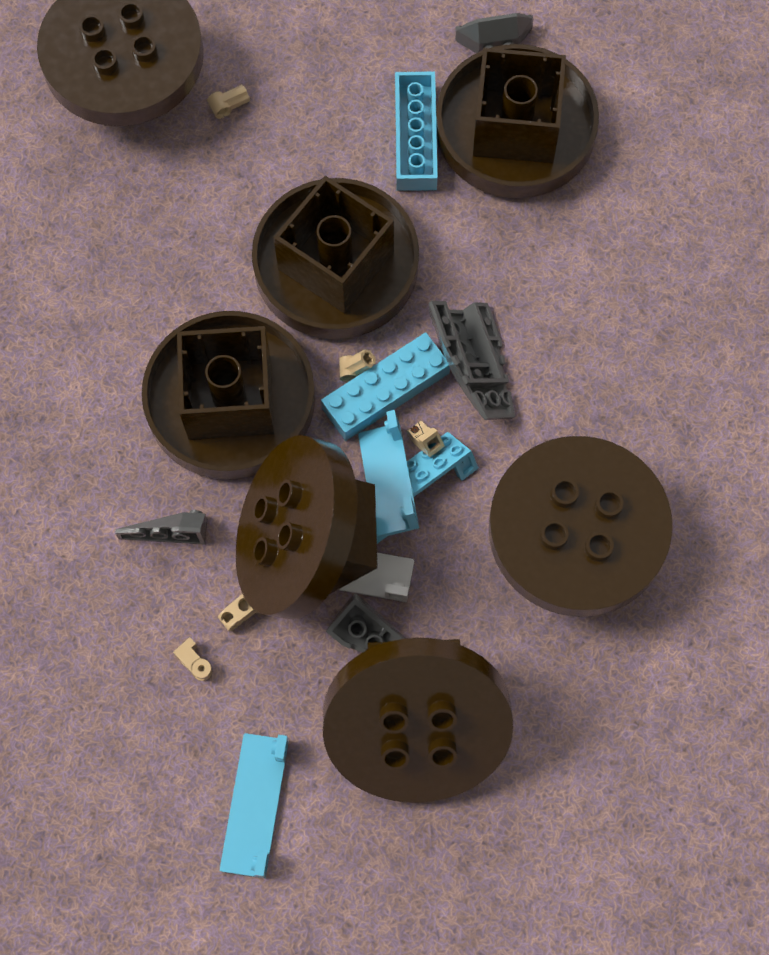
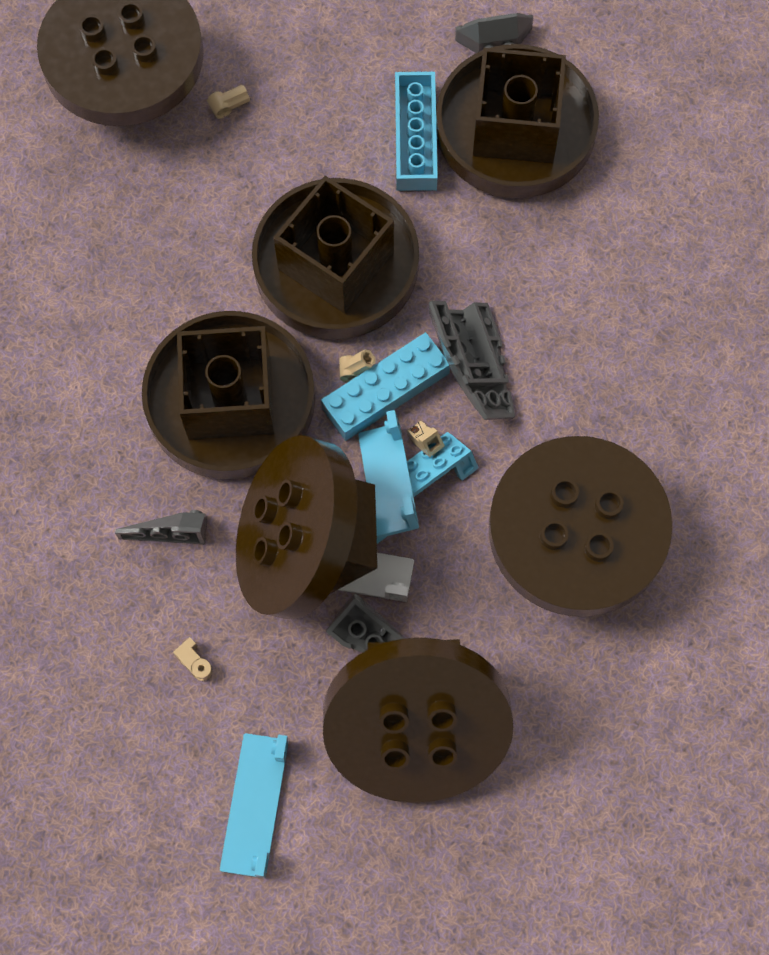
(236, 613): tan leg -> none

